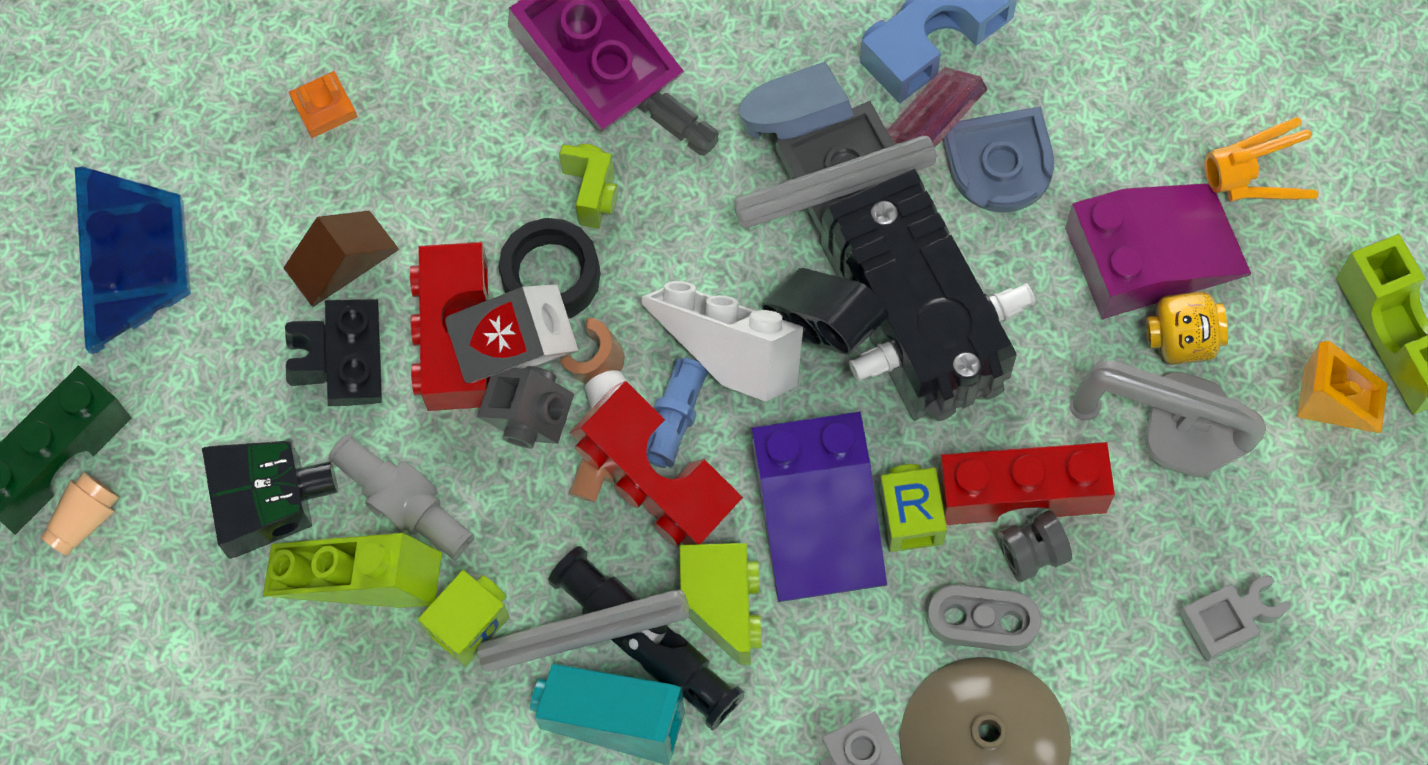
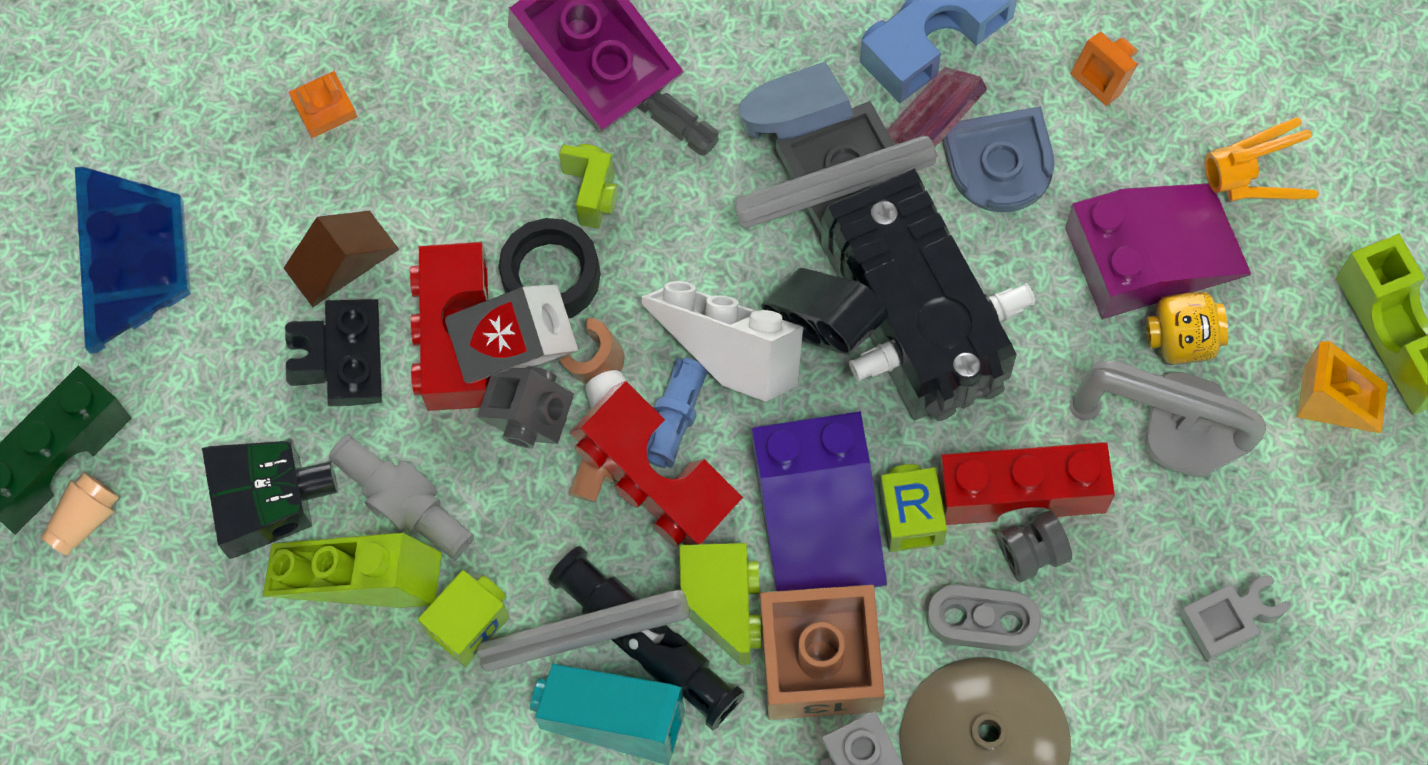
(821, 652): none -> nougat brick
(1105, 66): none -> orange tile

